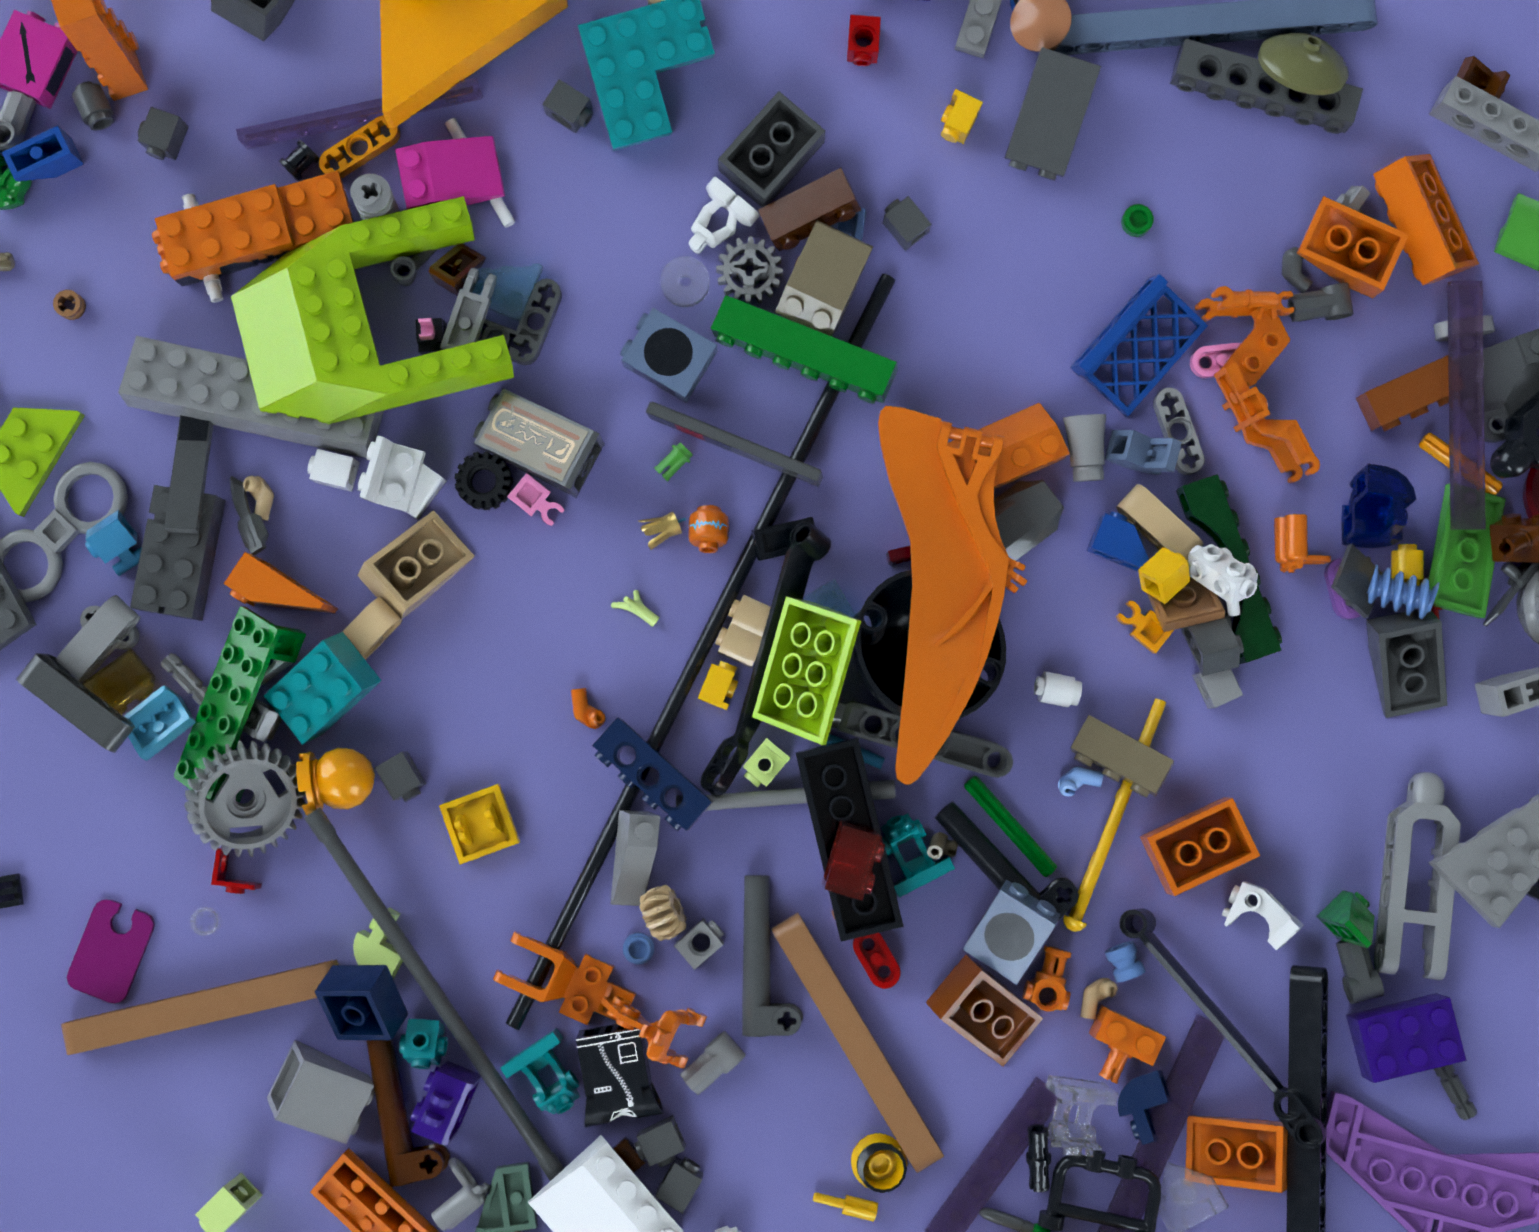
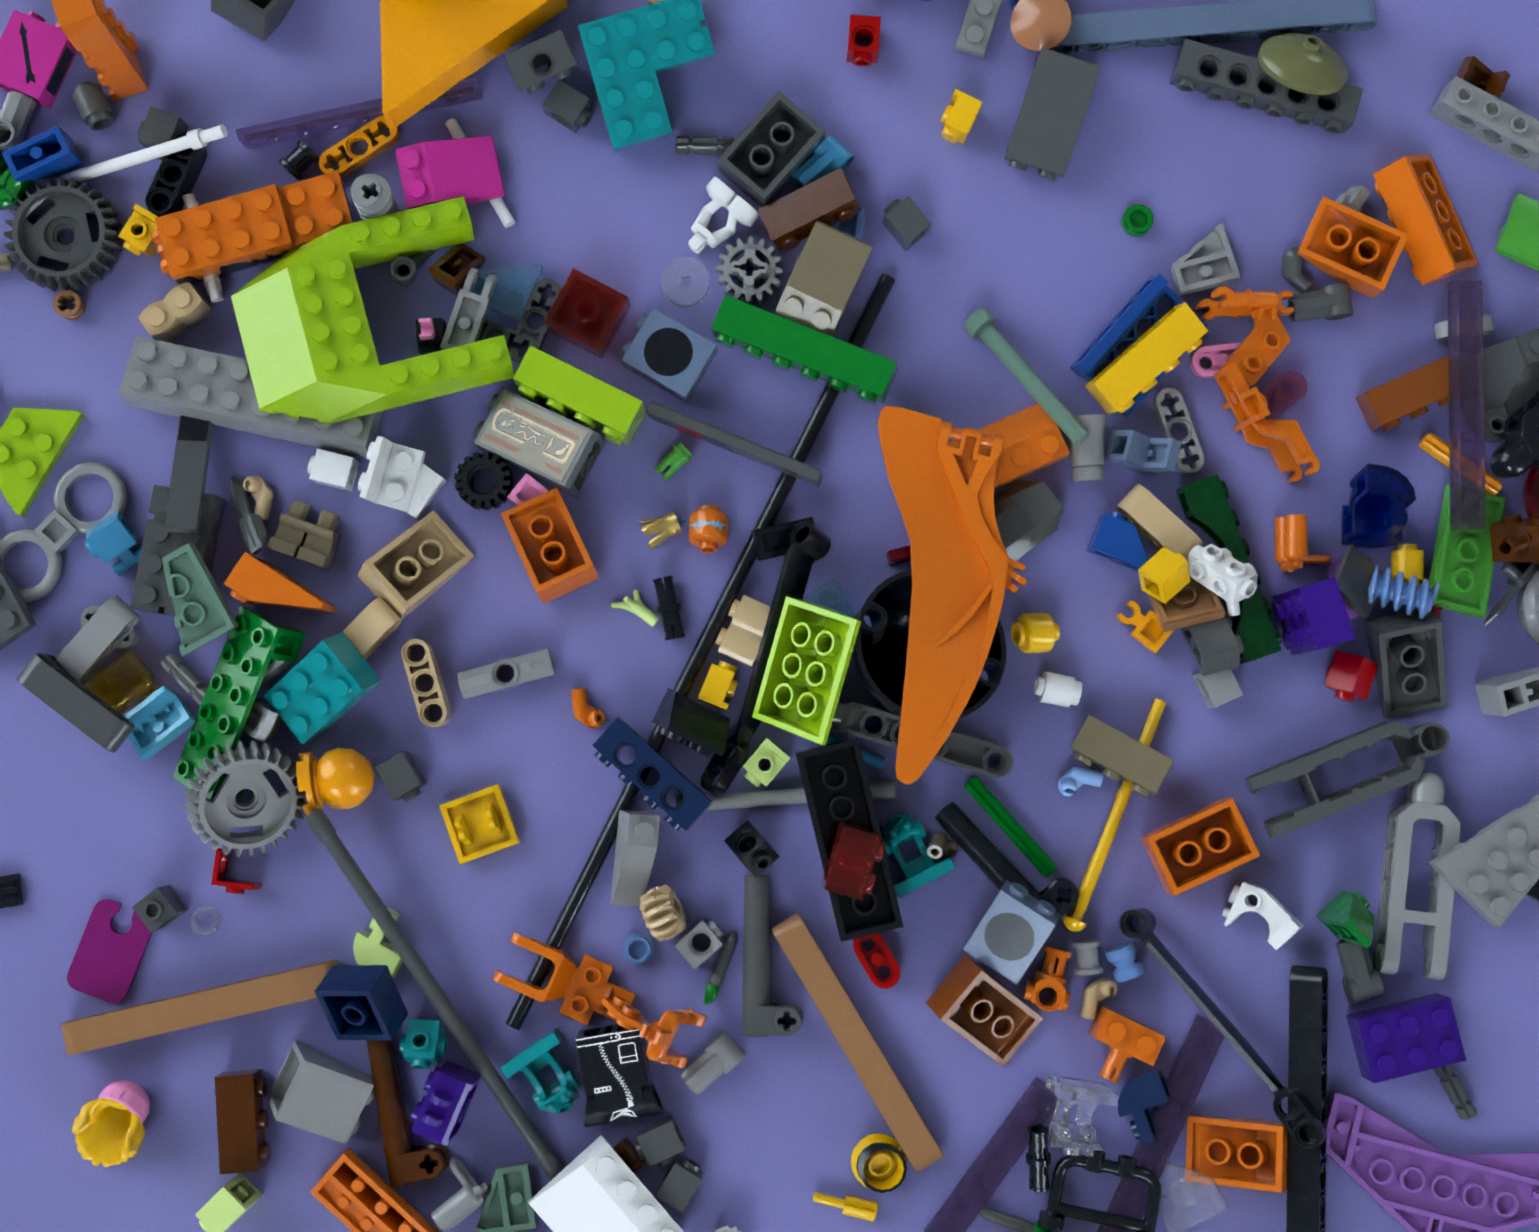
(41, 240): none -> dark grey gear
(112, 1125): none -> yellow hair
(144, 242): none -> yellow brick
(159, 908): none -> dark grey brick
(163, 189): none -> black beam
(180, 308): none -> tan brick
(194, 139): none -> white bar
(197, 601): none -> sand green wing
(241, 1121): none -> reddish brown brick
(305, 540): none -> dark tan hips
(415, 672): none -> tan beam
(487, 679): none -> light grey piece
(548, 50): none -> dark grey brick
(549, 545): none -> orange slope
(579, 395): none -> lime brick
(587, 313): none -> clear red brick
(668, 608): none -> black pin
(689, 720): none -> black slope
(703, 144): none -> dark grey axle
(720, 968): none -> dark grey piece
(751, 848): none -> black brick
(827, 158): none -> dark azure piece
(982, 326): none -> sand green piece
(1035, 632): none -> yellow head
(1087, 957): none -> light grey bush
(1146, 359): none -> yellow brick
(1206, 265): none -> light grey wing
(1278, 398): none -> clear pink plate
(1313, 617): none -> dark purple brick
(1350, 676): none -> red brick
(1411, 745): none -> dark grey piece

